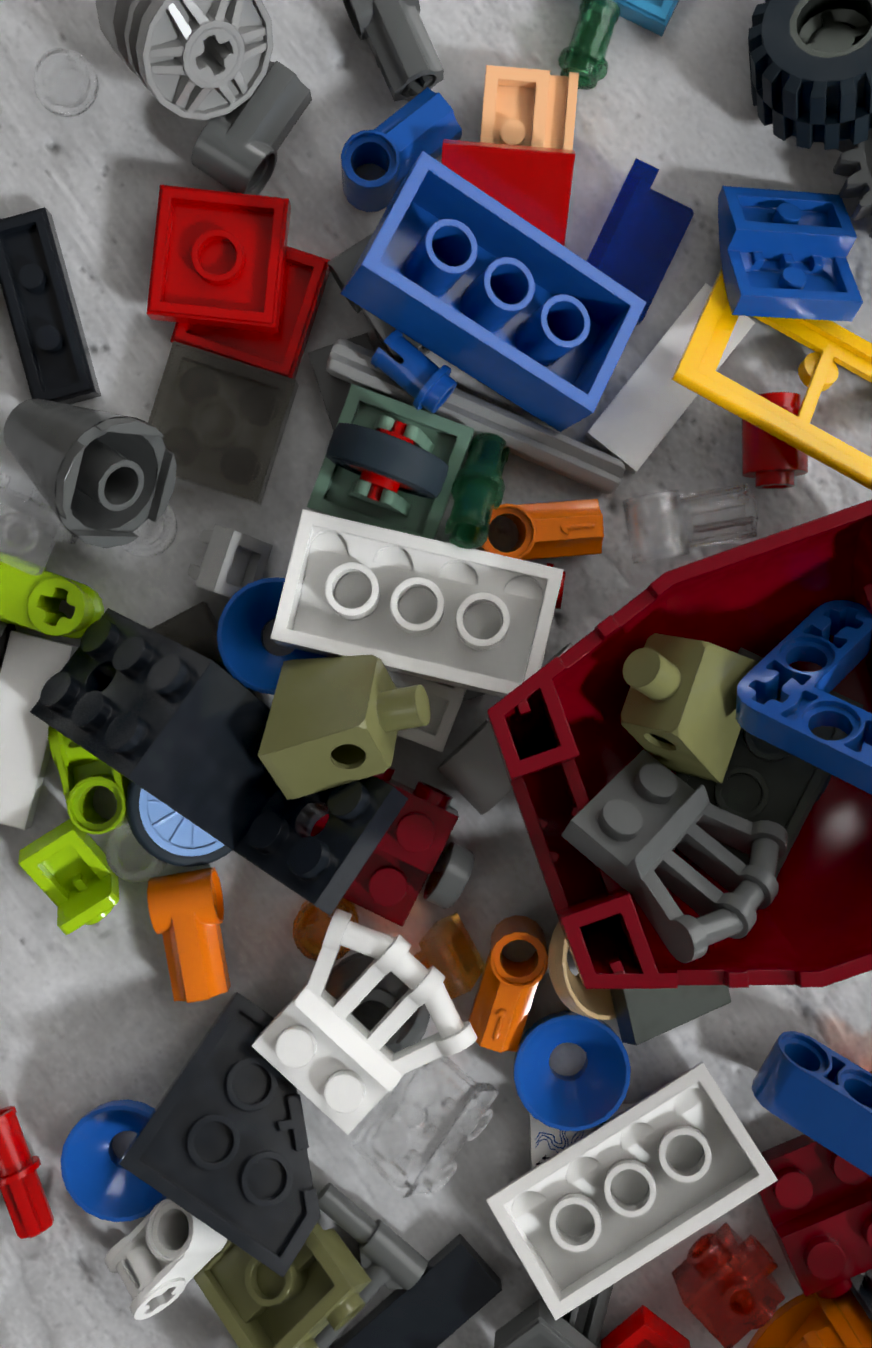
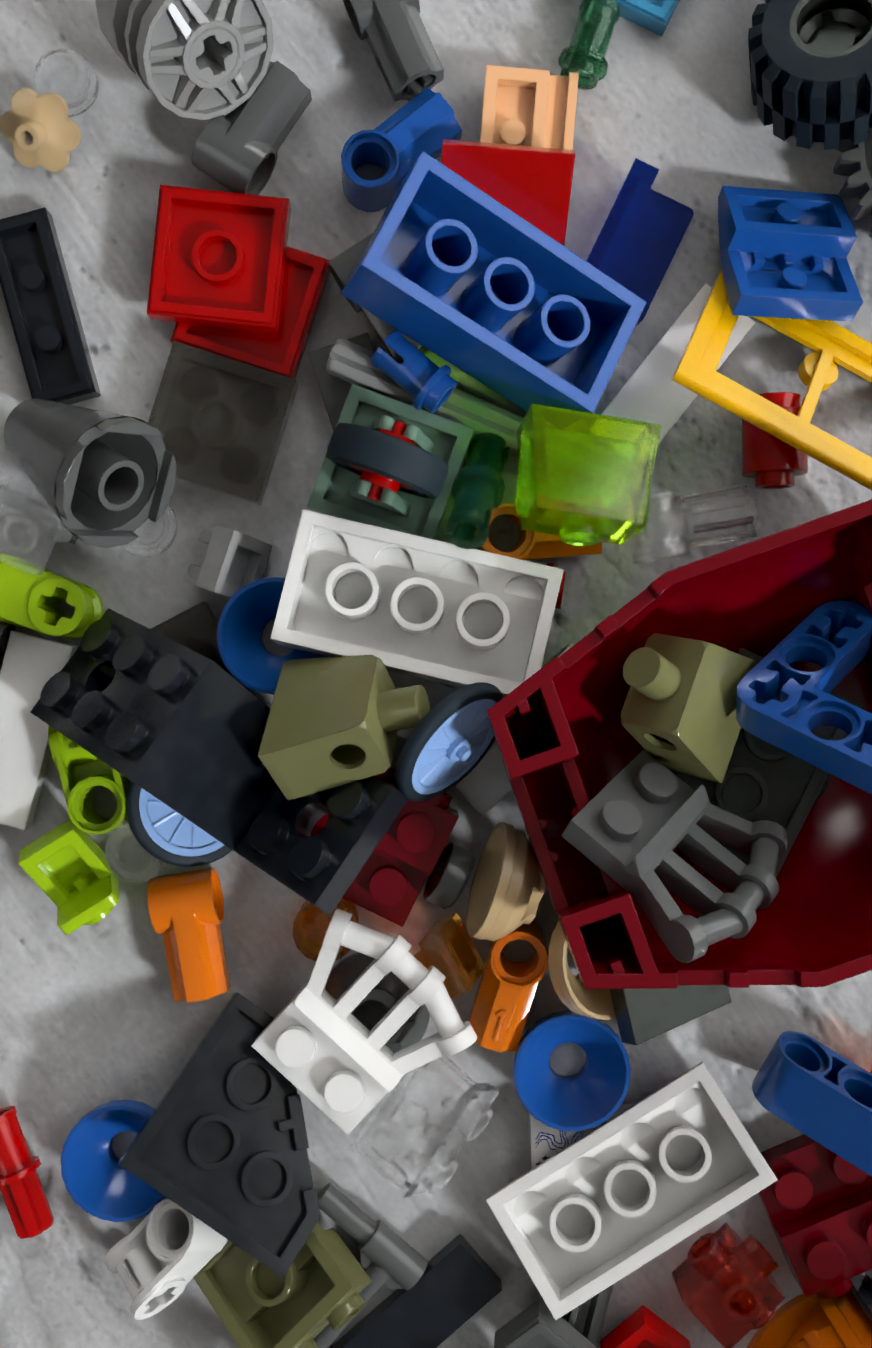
(47, 122): none -> tan plant
(447, 743): none -> wheel
(504, 885): none -> tan piece
(584, 475): none -> clear neon green torso

